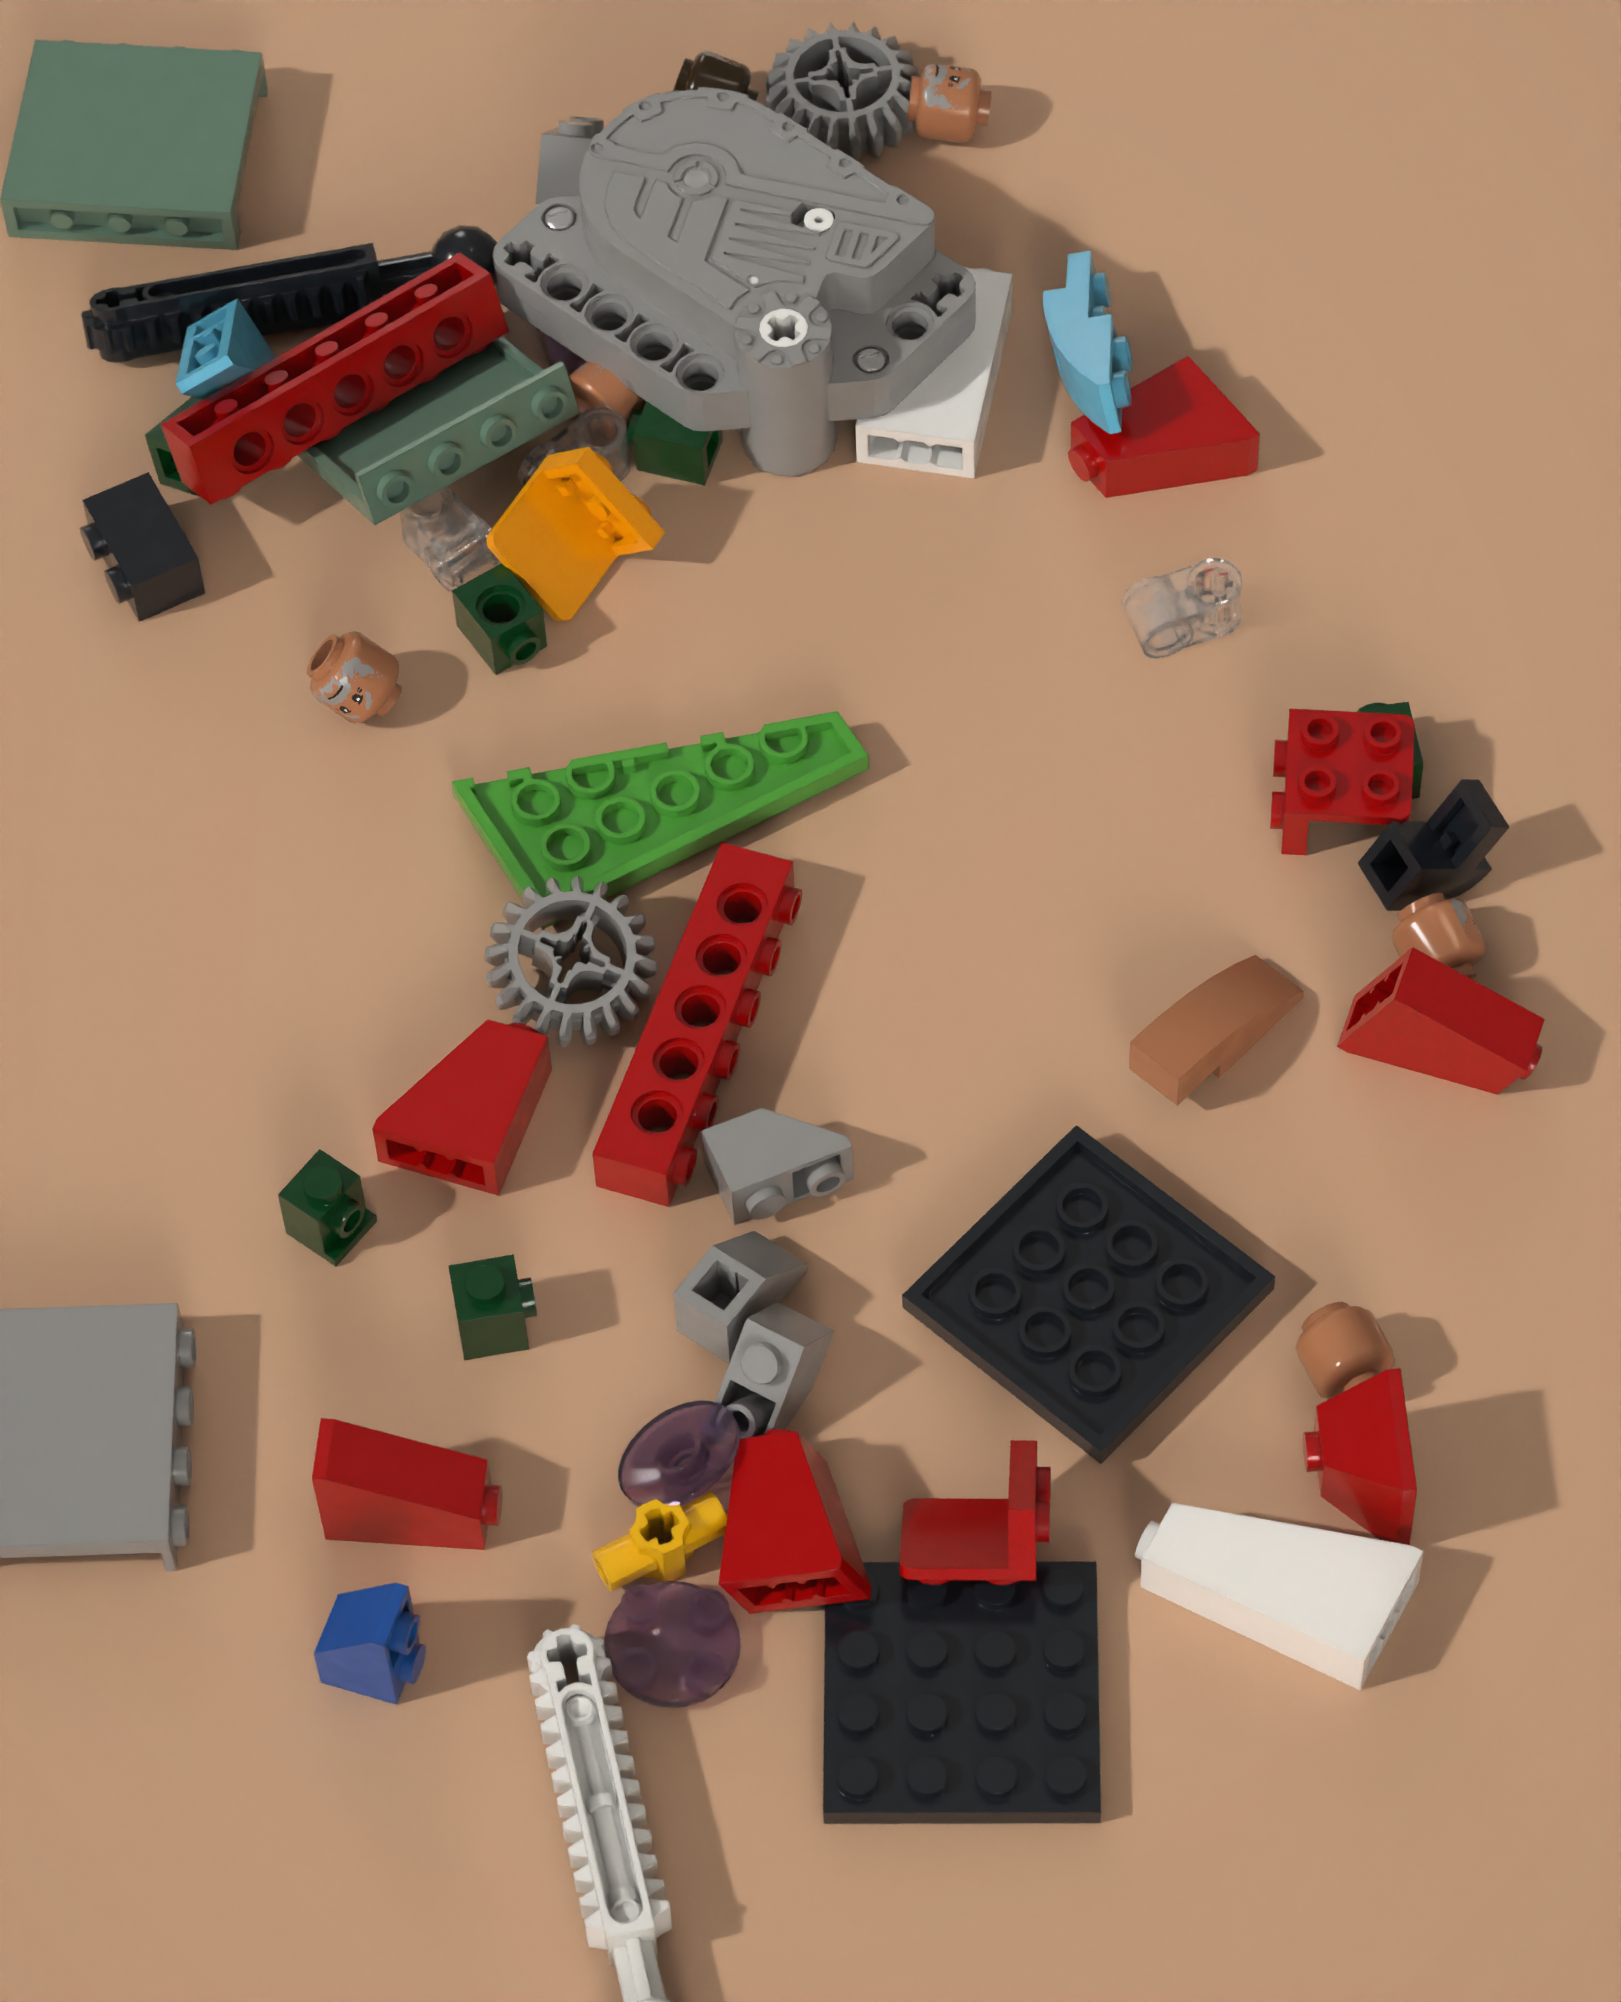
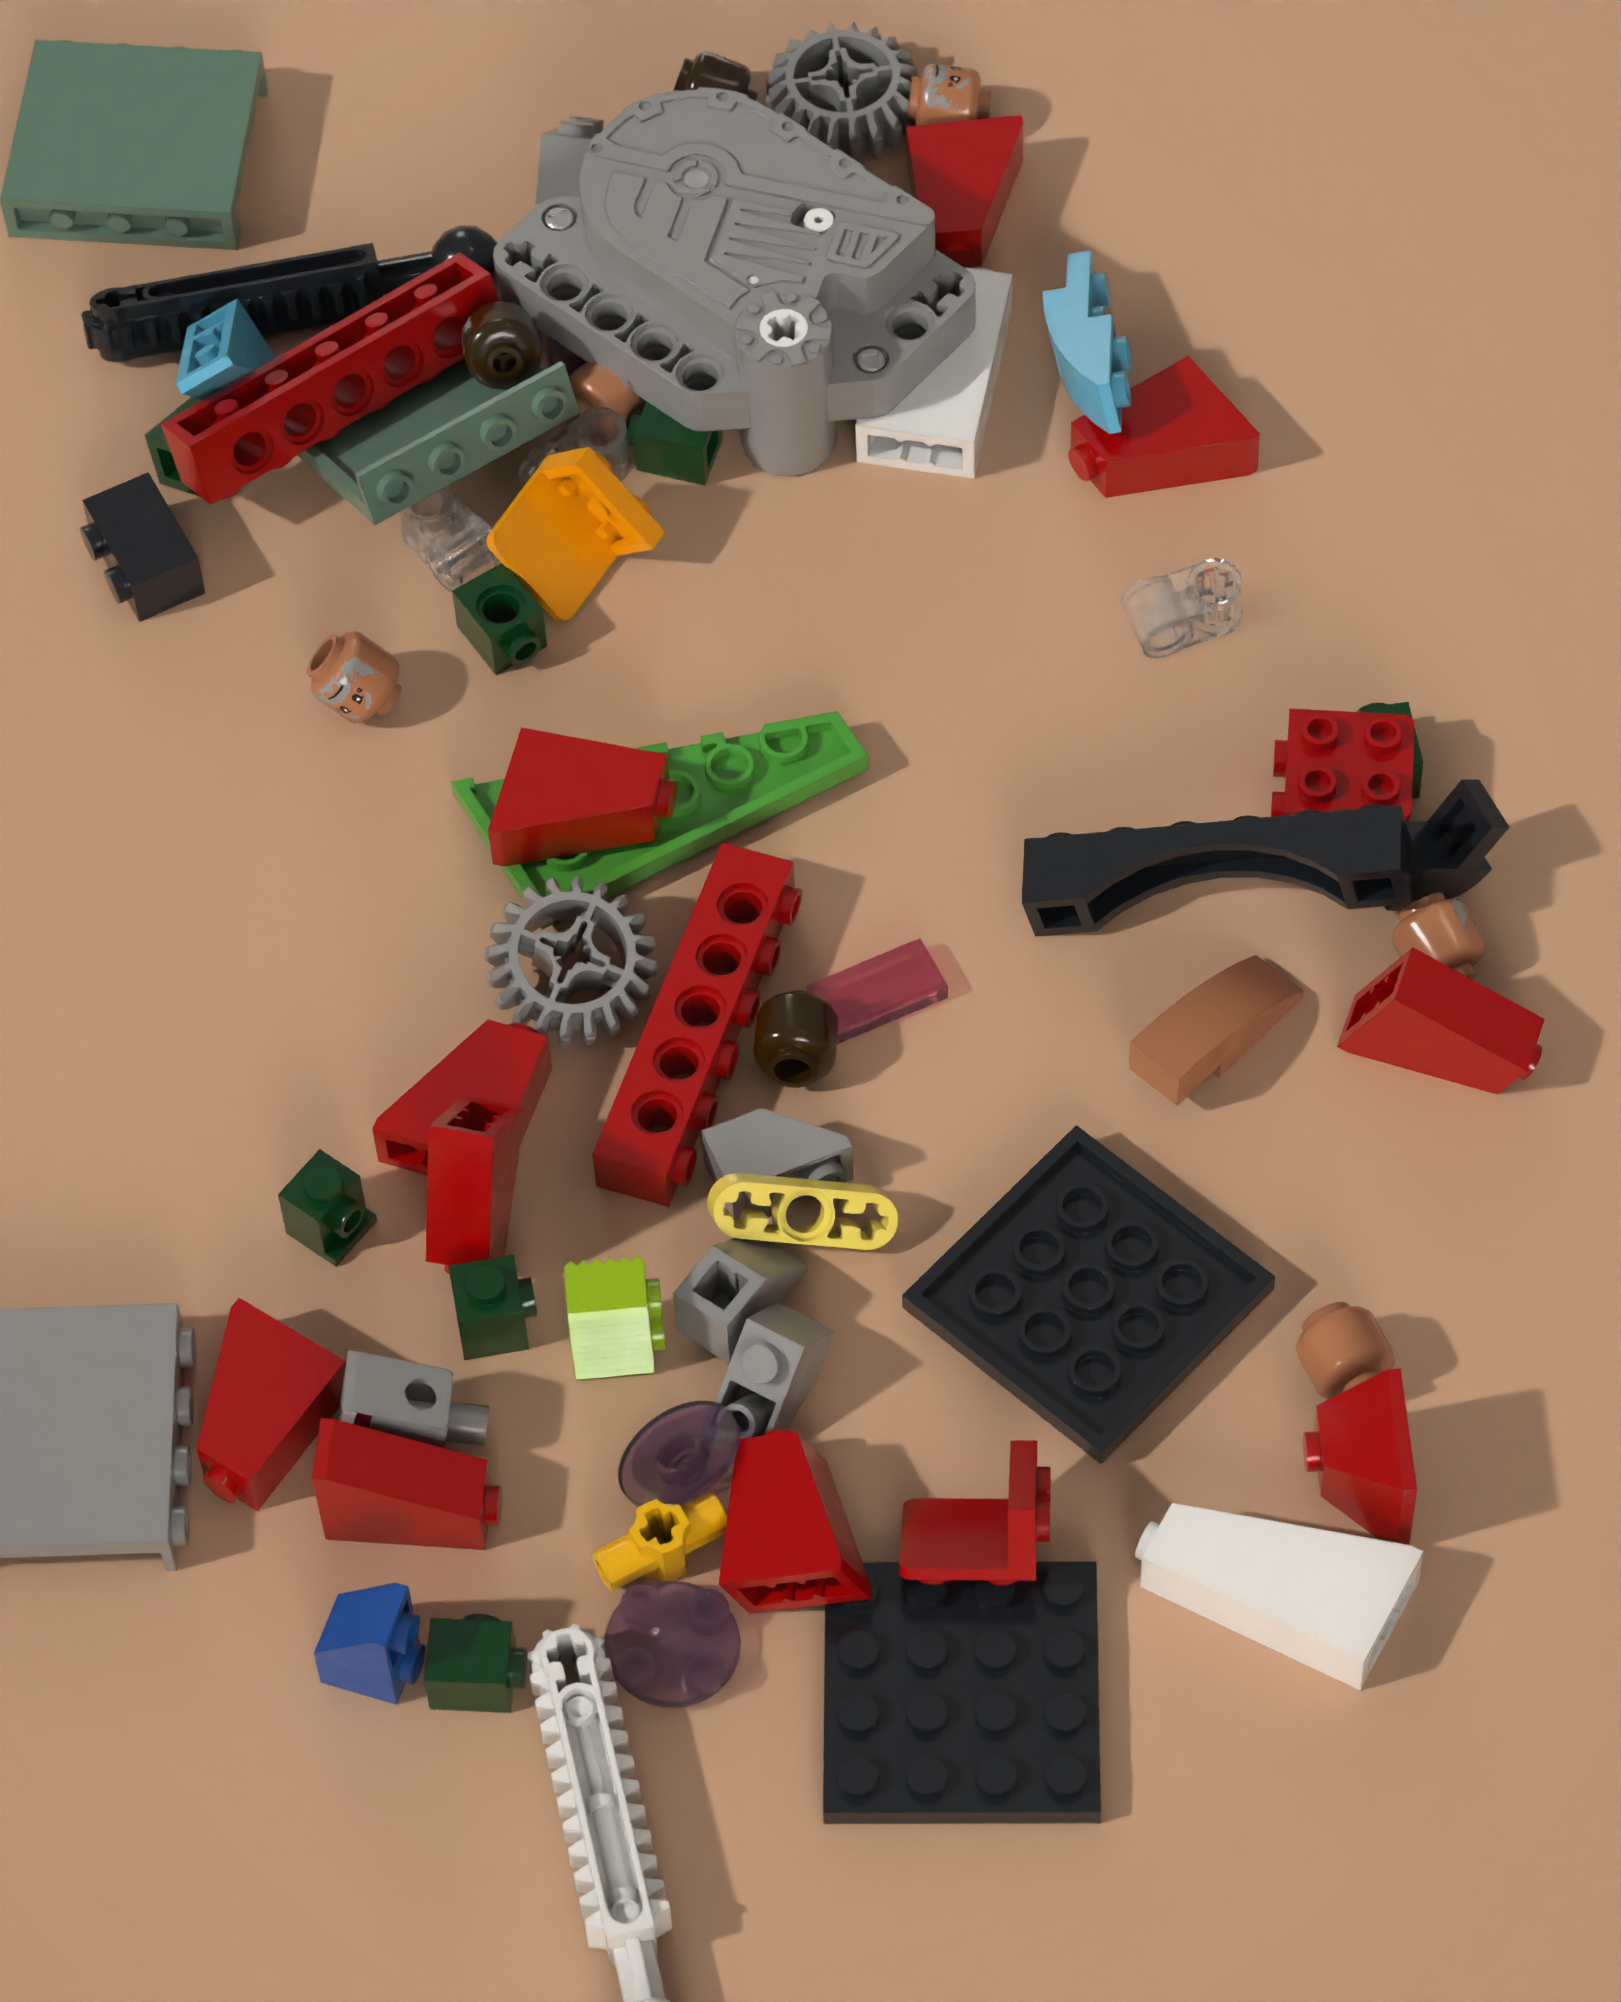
(263, 1405): none -> red slope
(408, 1401): none -> light grey torso
(471, 1180): none -> red slope
(473, 1664): none -> dark green brick
(501, 345): none -> dark brown head
(577, 798): none -> red slope
(613, 1317): none -> lime brick
(754, 1223): none -> light yellow beam
(796, 1038): none -> dark brown head
(882, 989): none -> clear pink tile
(966, 179): none -> red slope
(1092, 877): none -> black arch

